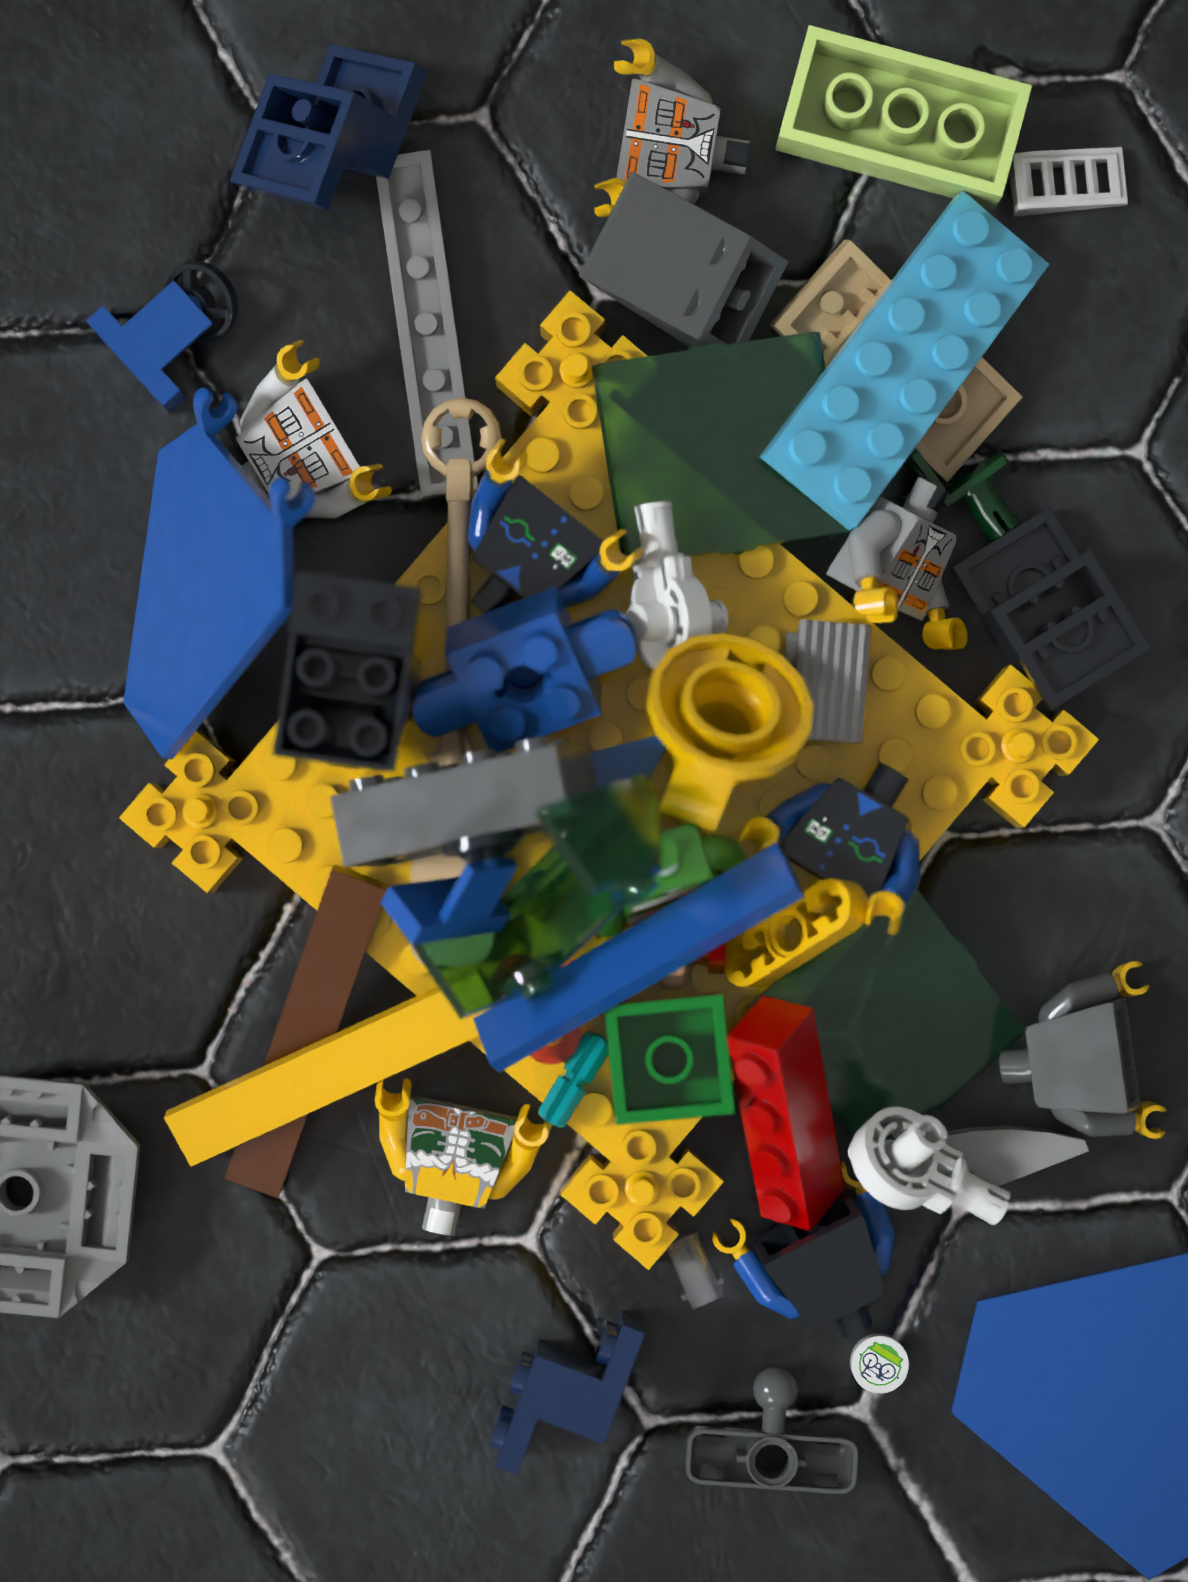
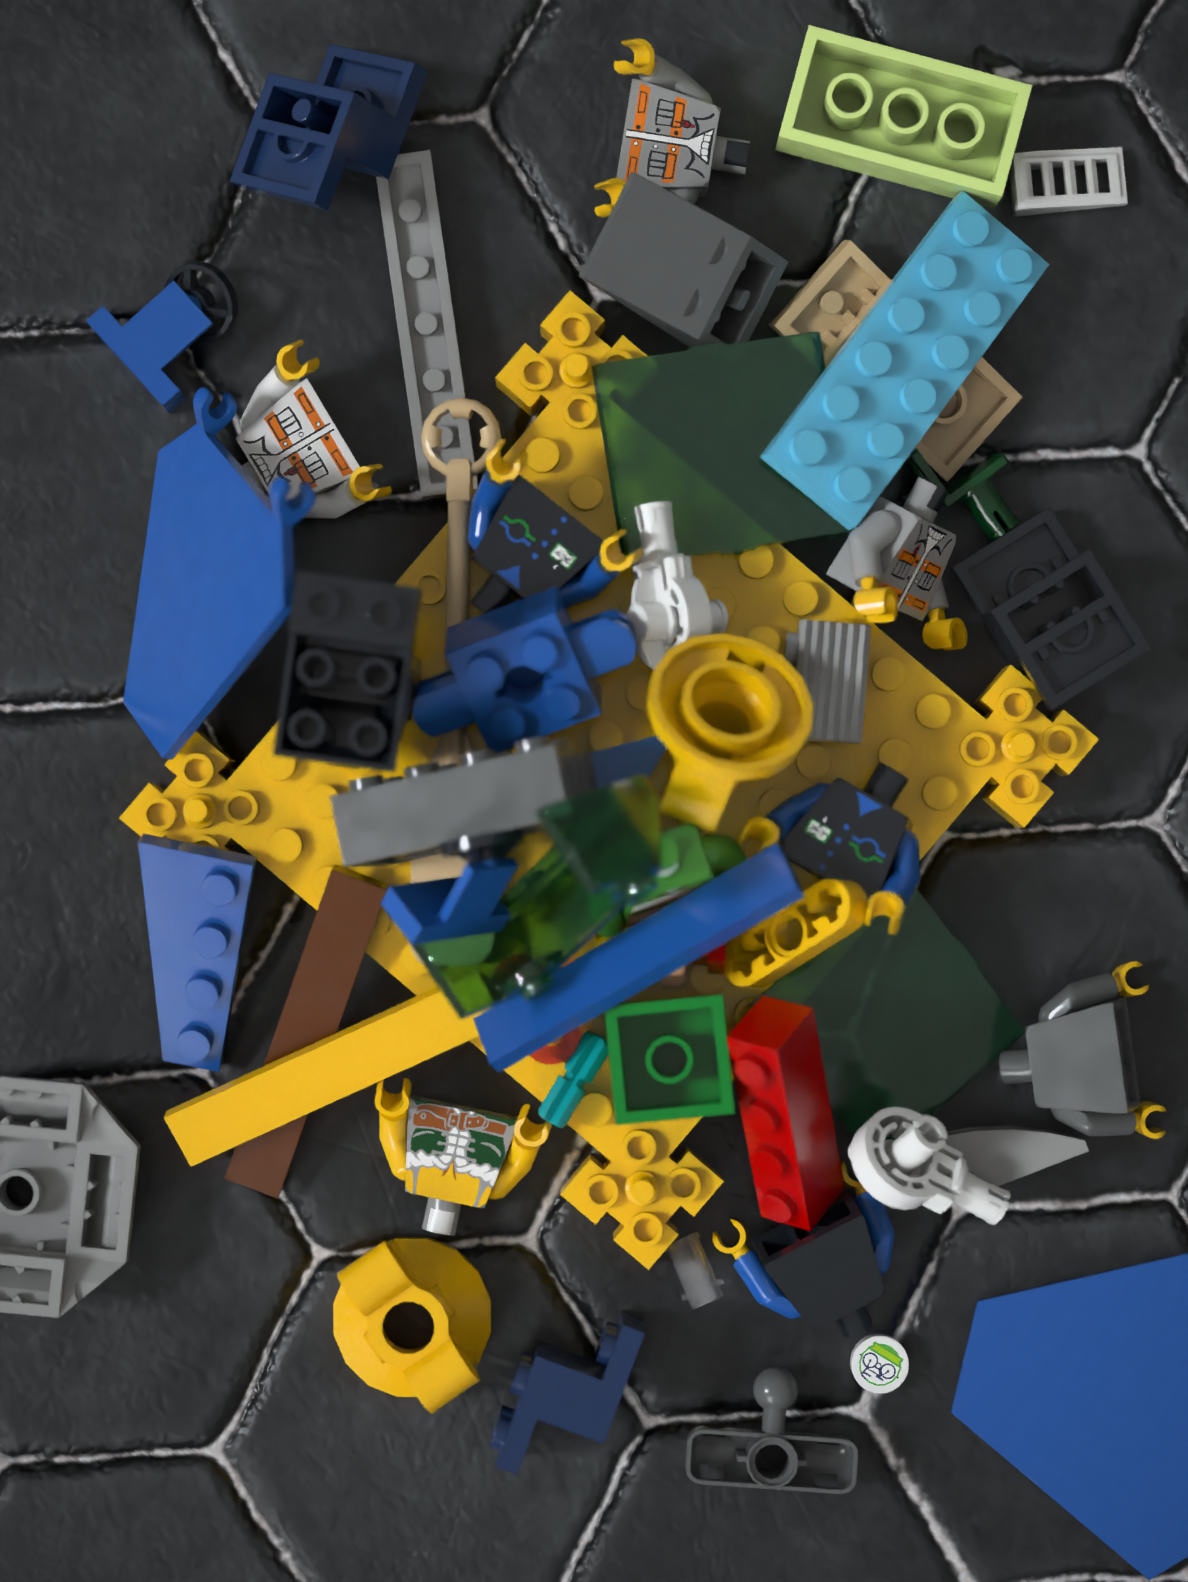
(196, 936): none -> wing
(424, 1274): none -> yellow piece

